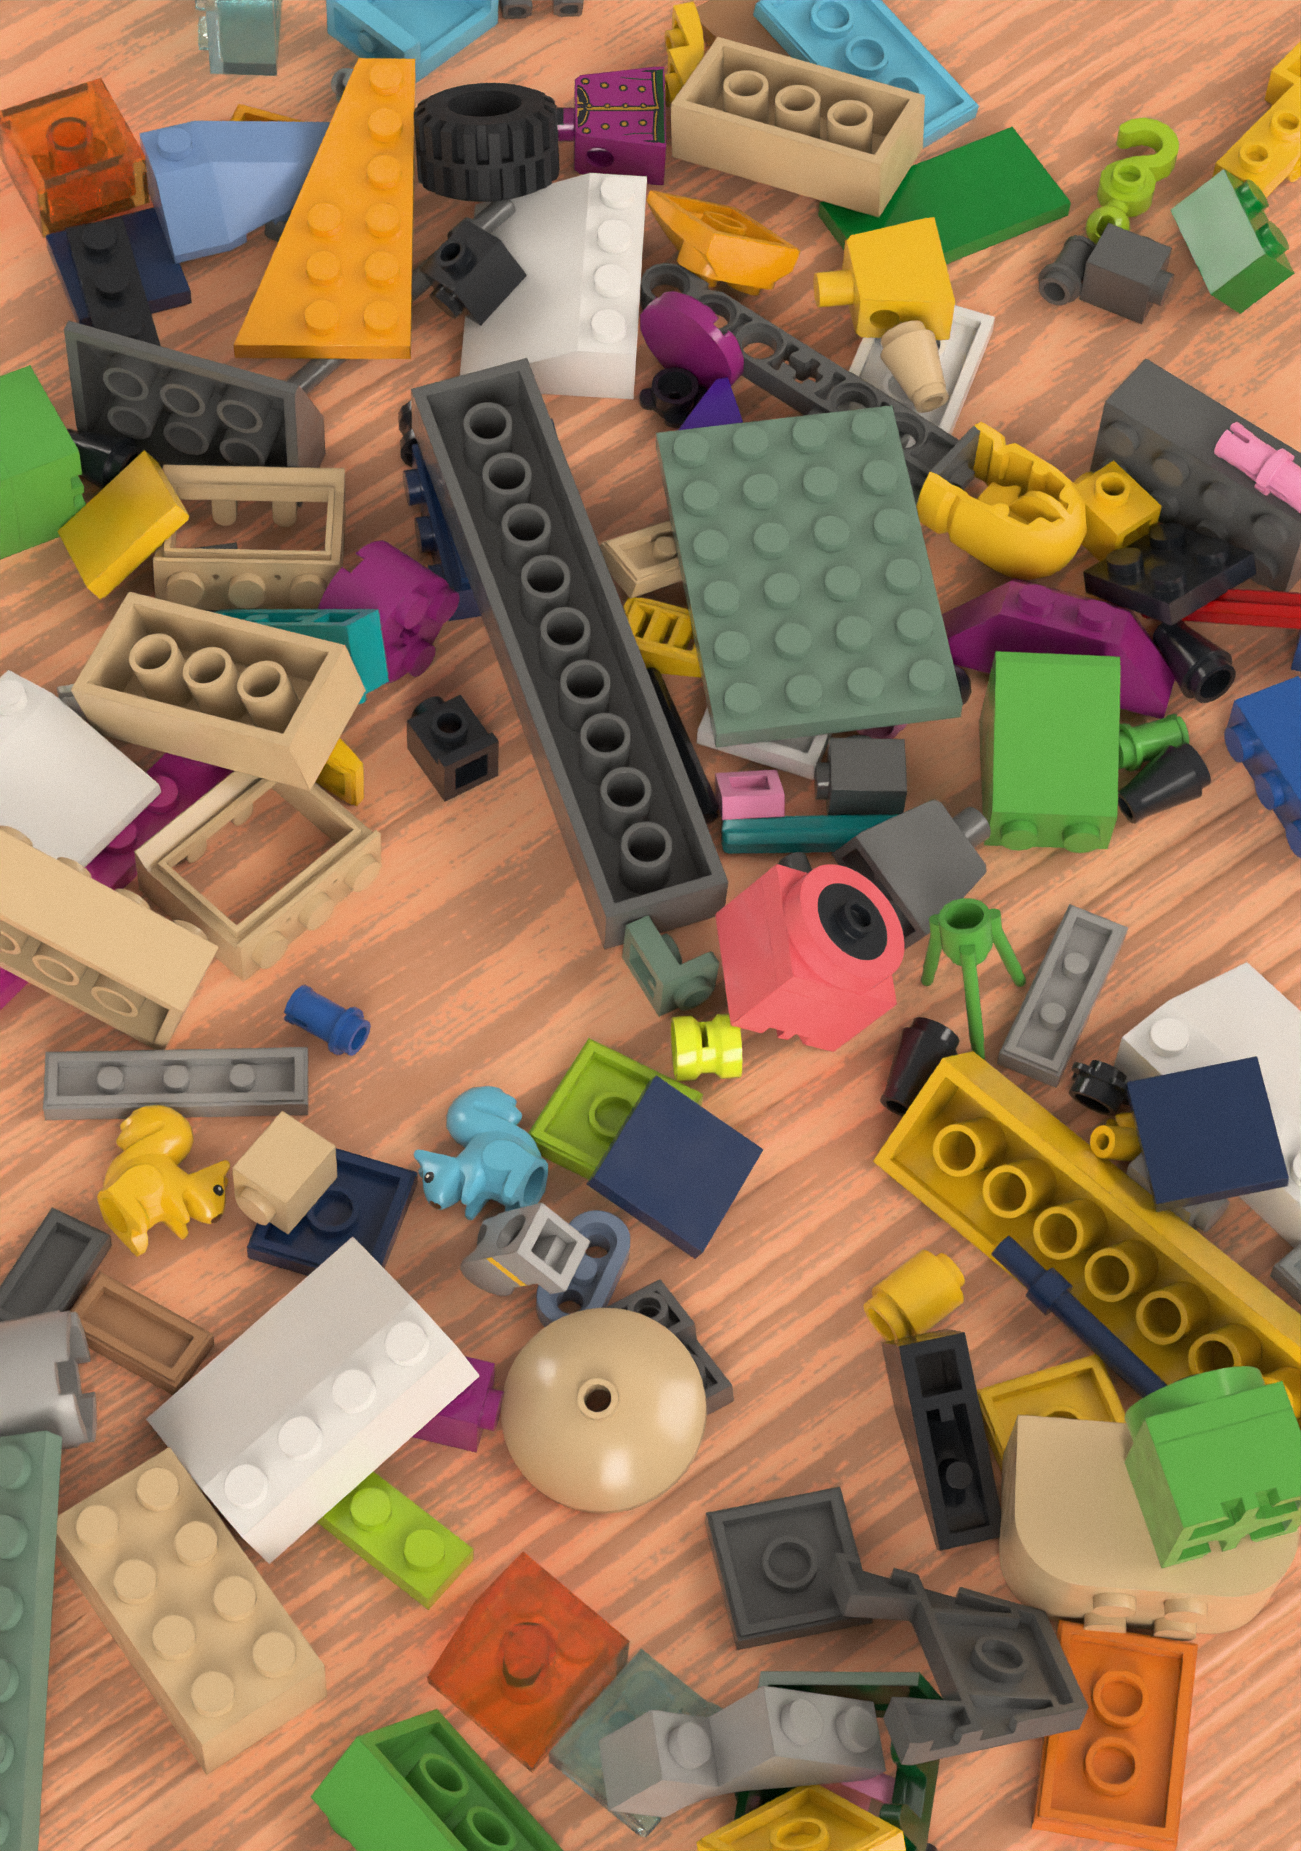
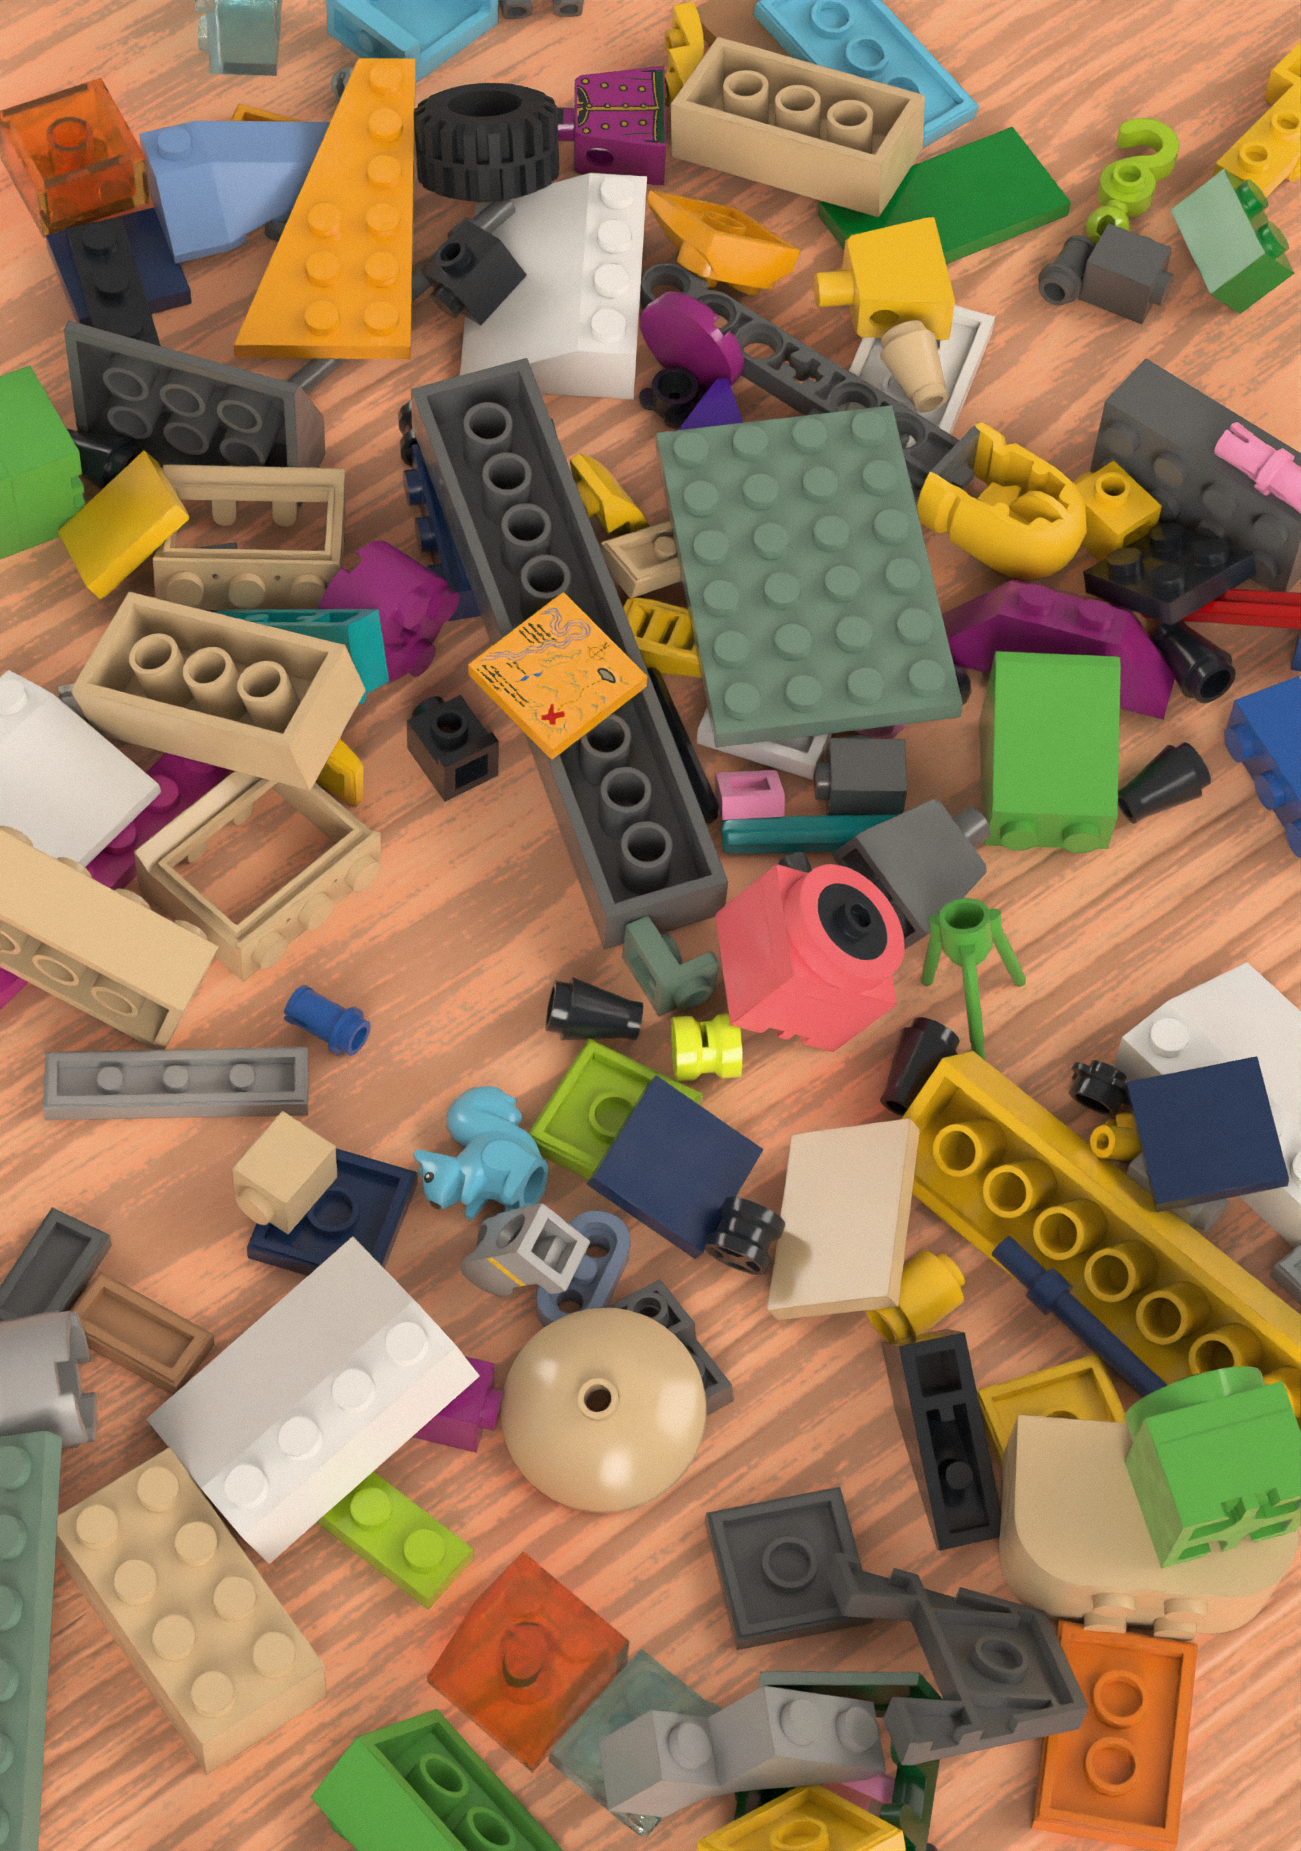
(149, 1186): yellow animal -> none
(557, 675): none -> light orange tile
(587, 1011): none -> black cone
(605, 497): none -> yellow slope
(745, 1235): none -> black wheel
(844, 1220): none -> tan tile
(1062, 996): light grey tile -> none
(1147, 740): bright green pin -> none

